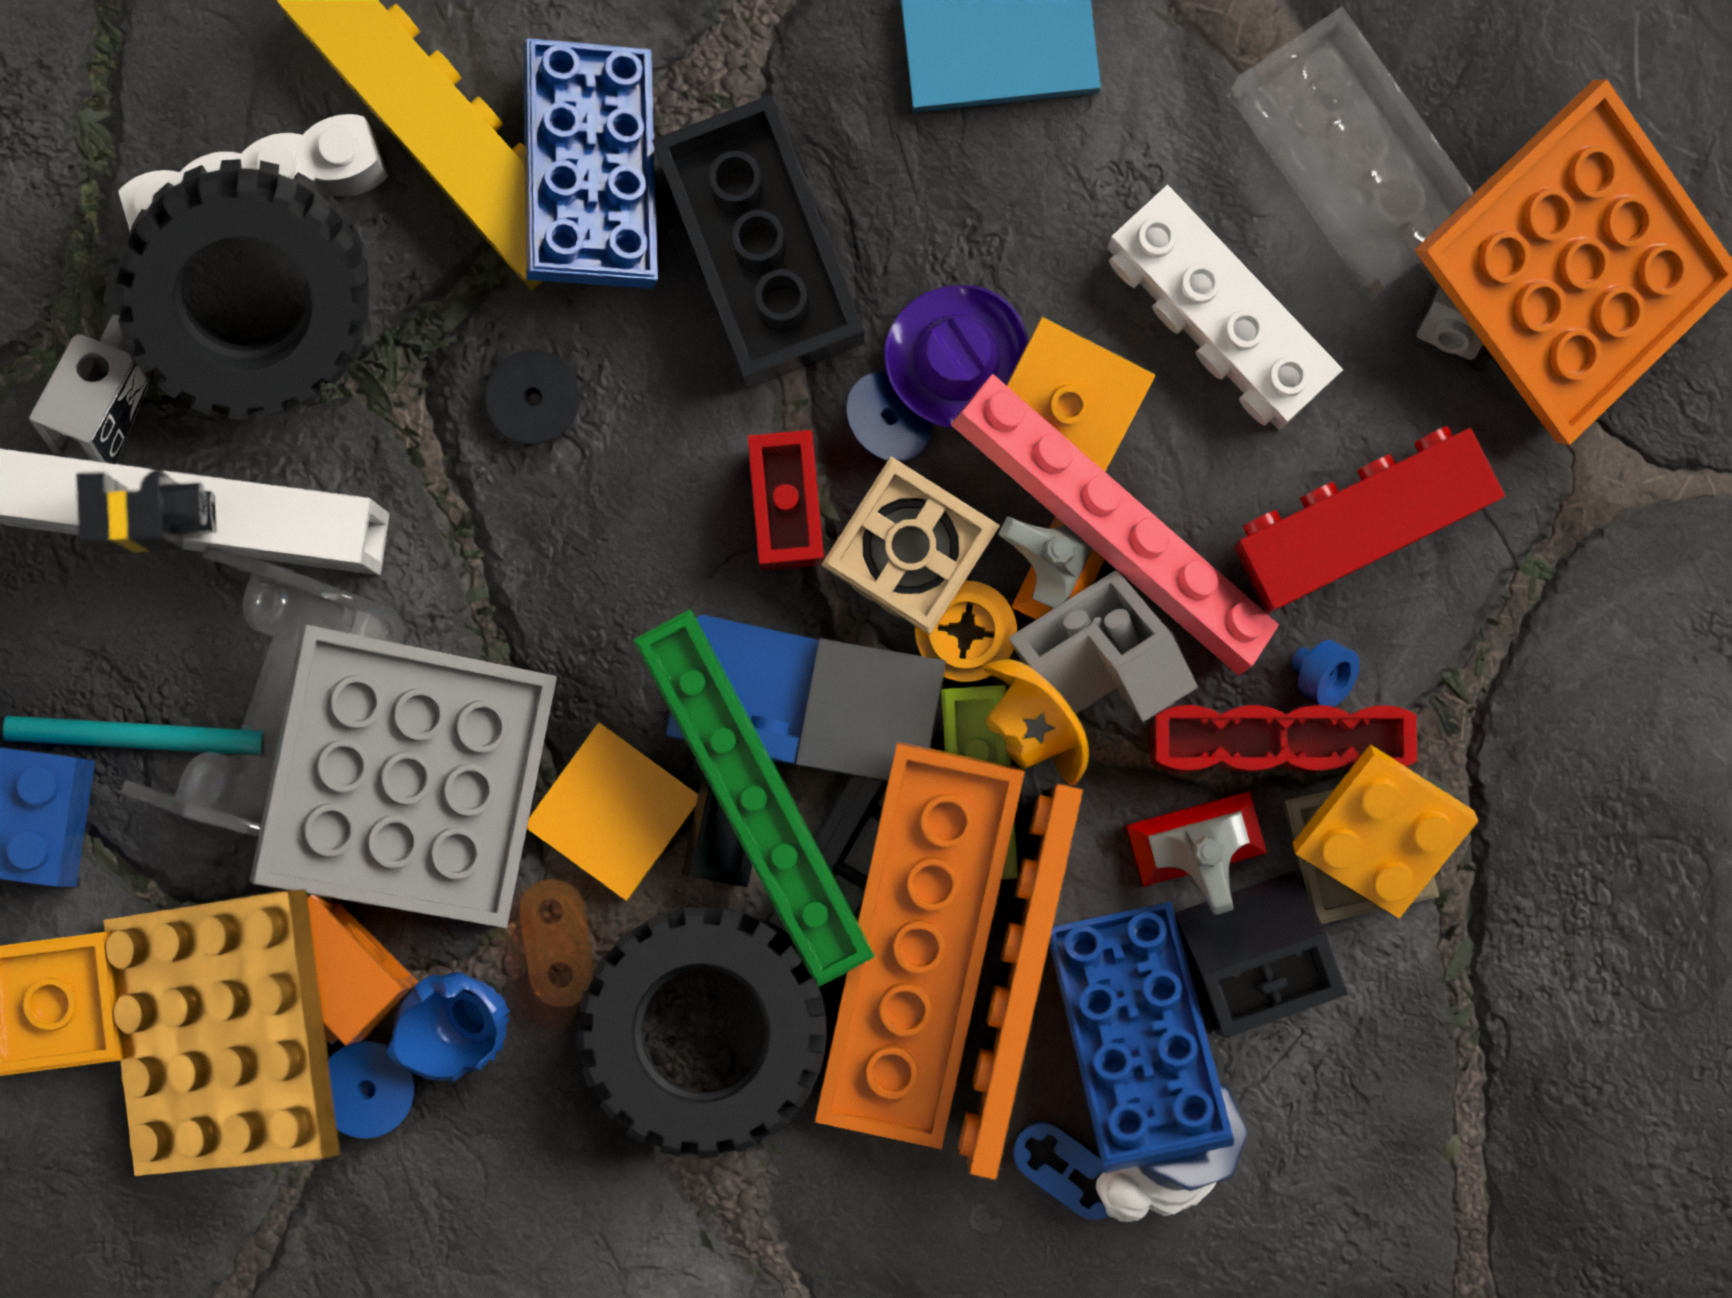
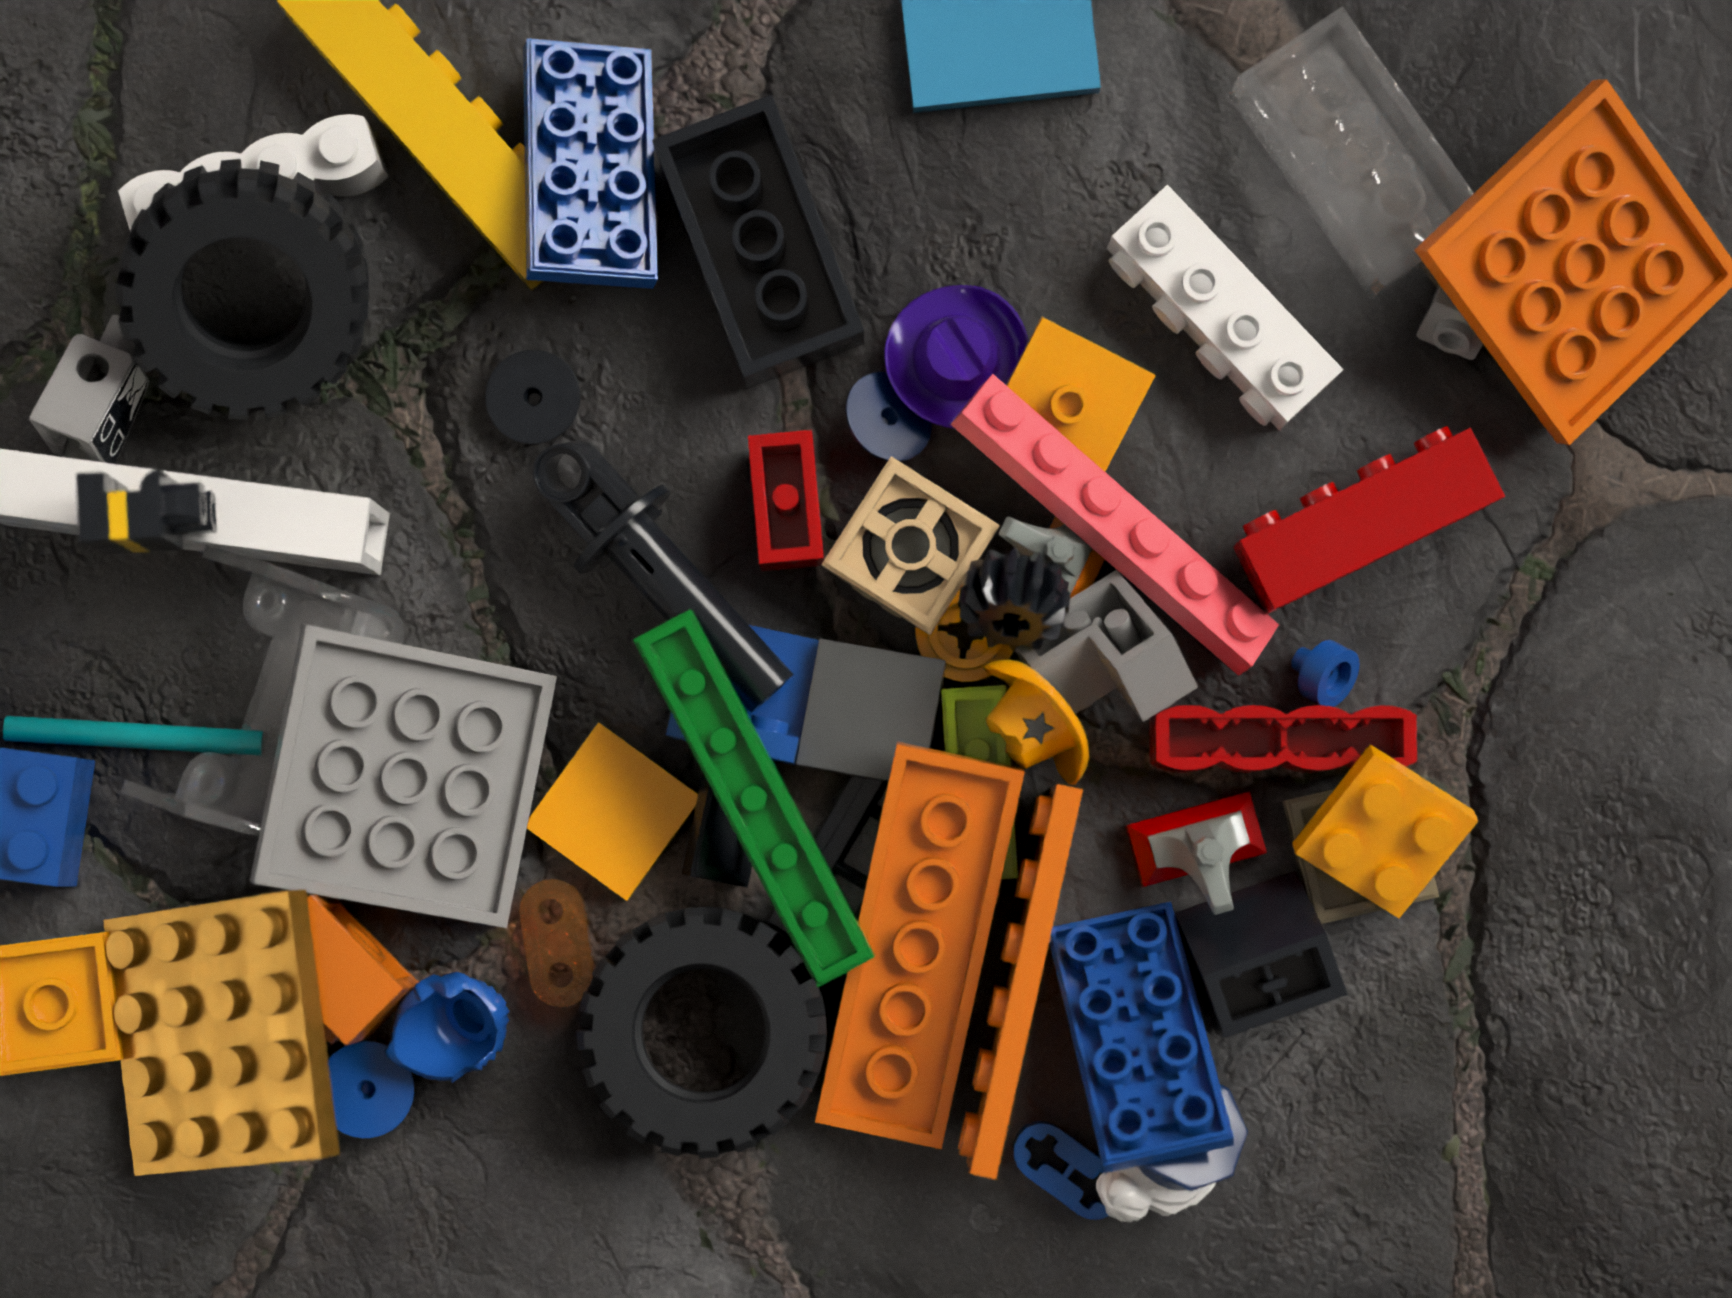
(623, 531): none -> black piece
(1014, 599): none -> black gear

